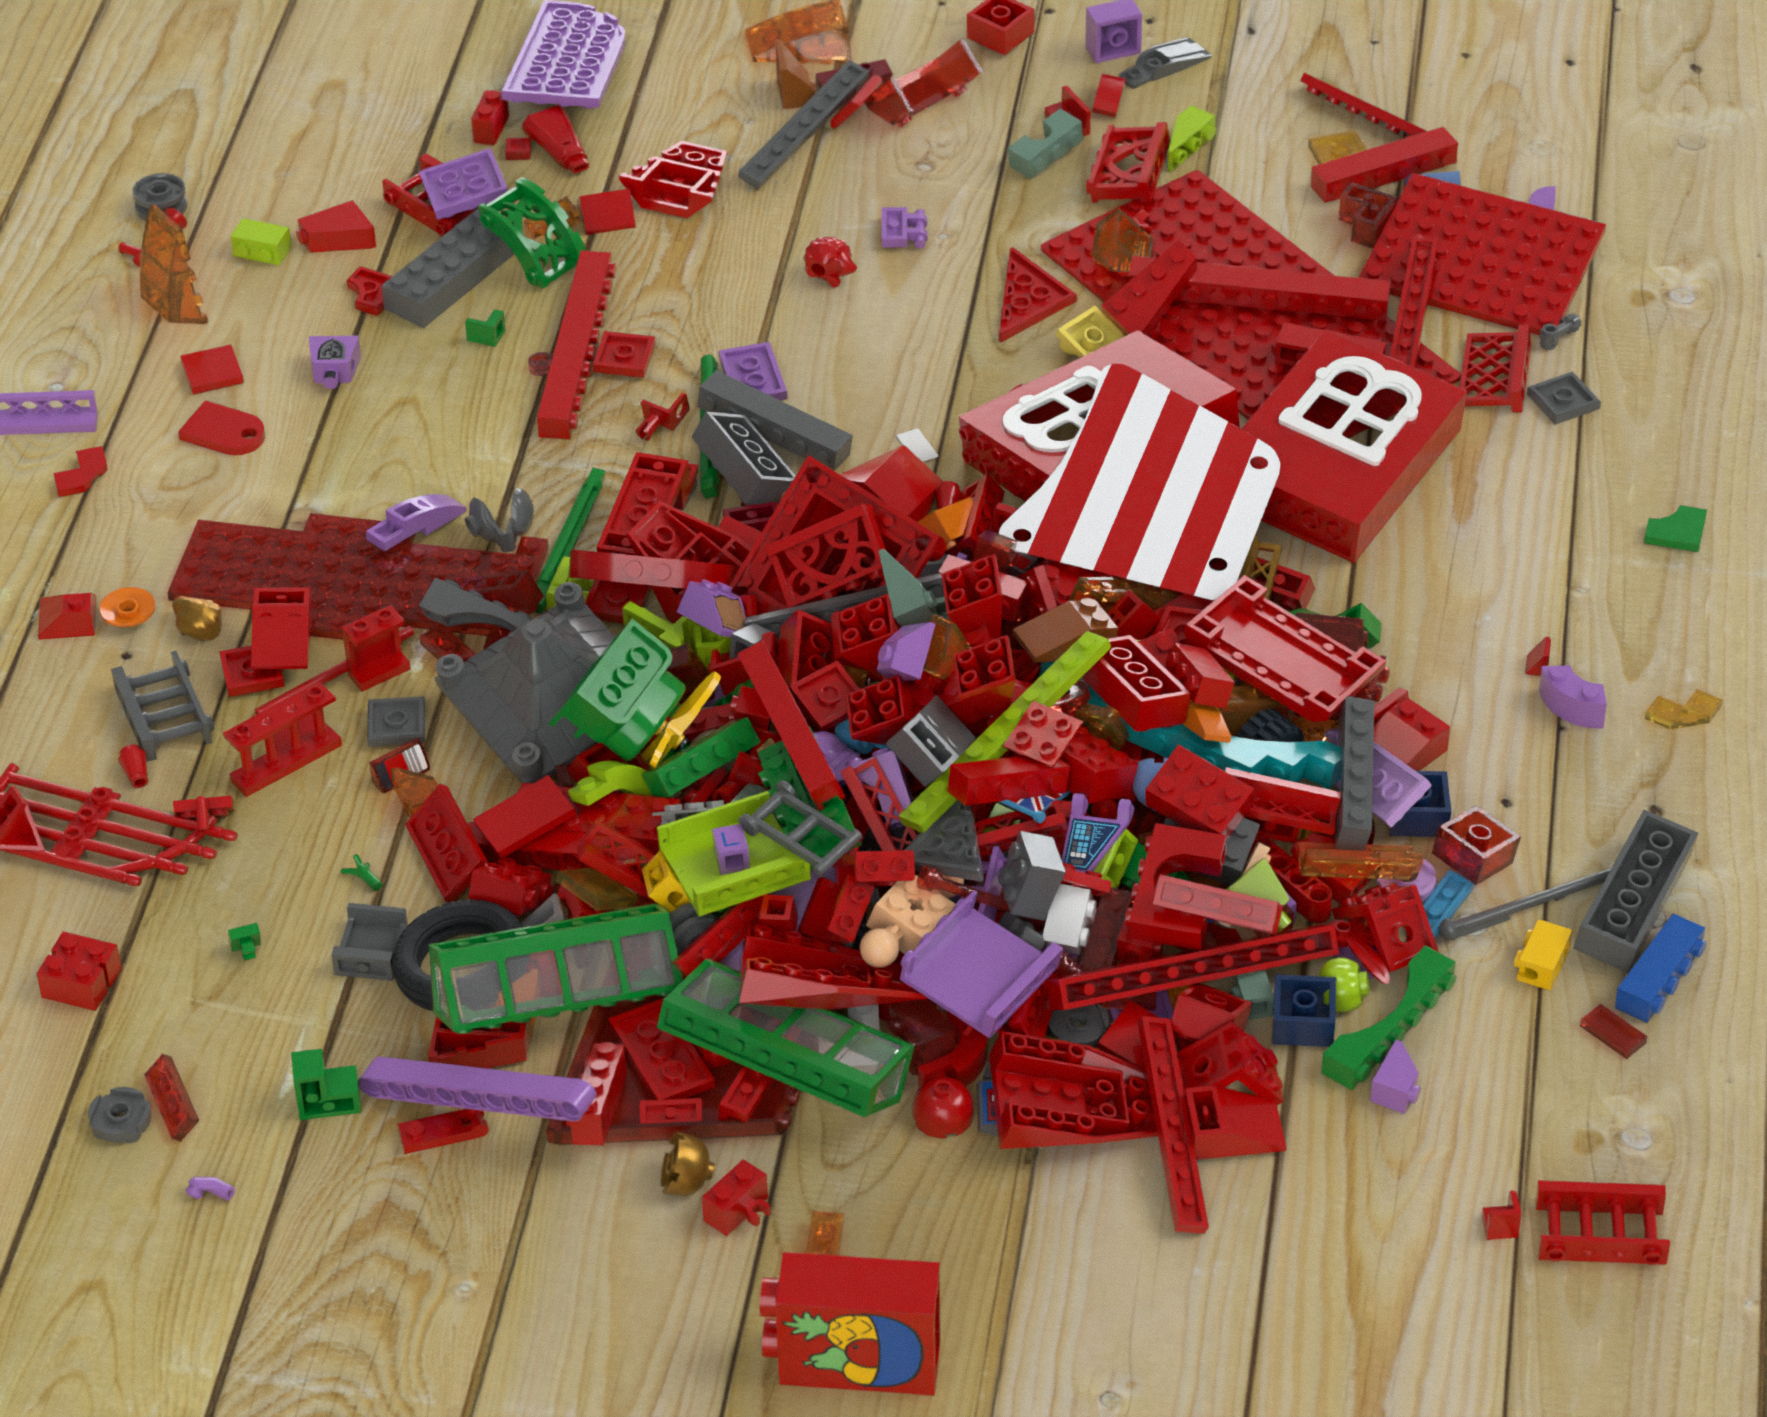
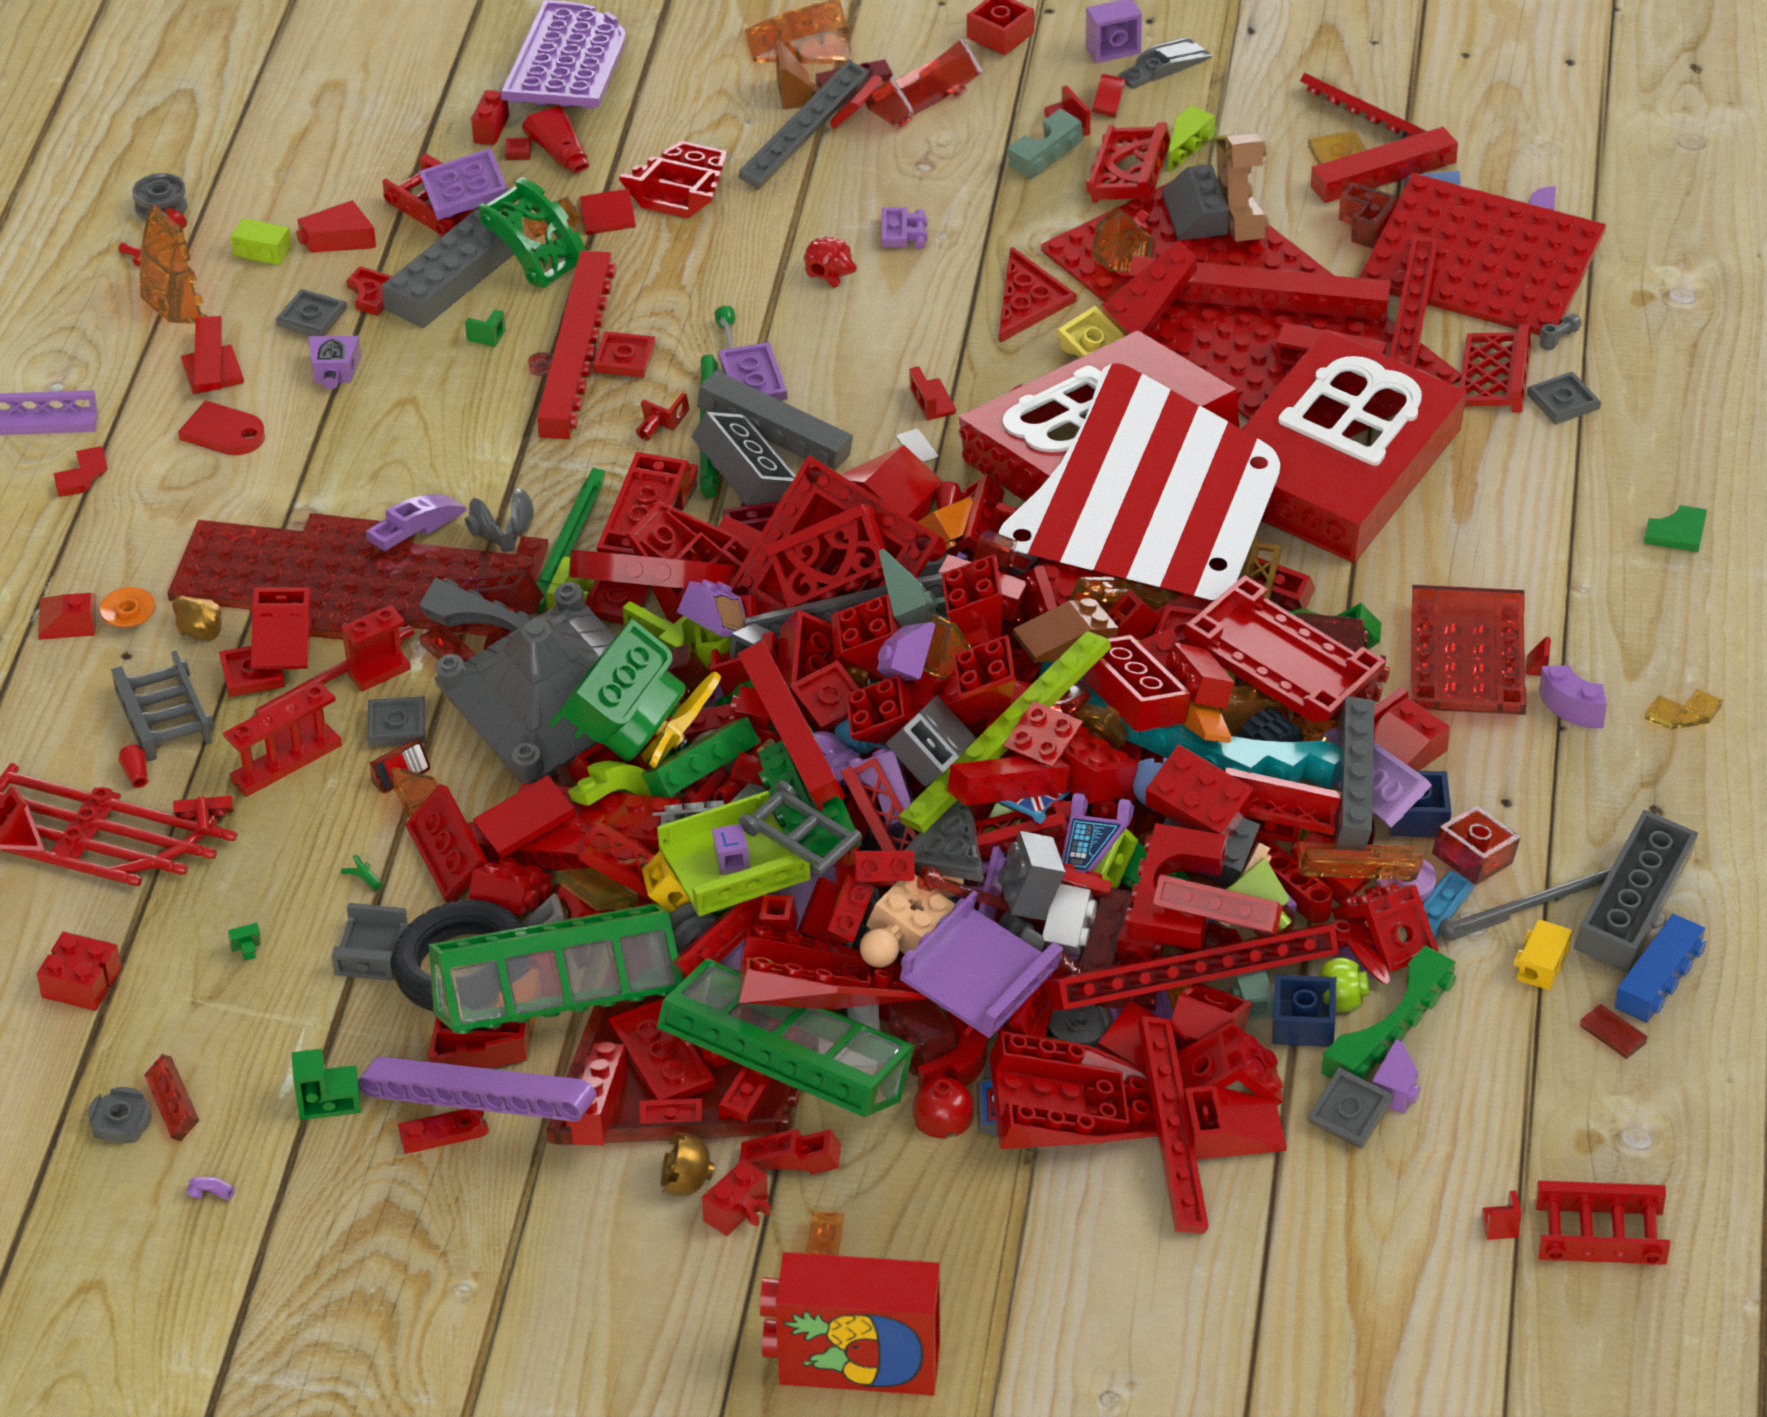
(208, 353): none -> red tile
(311, 313): none -> dark grey plate
(728, 319): none -> green hinge
(791, 1150): none -> red slope
(930, 395): none -> red panel
(1196, 204): none -> dark grey slope
(1234, 162): none -> medium nougat wedge
(1350, 1108): none -> dark grey hinge
(1468, 649): none -> clear red slope

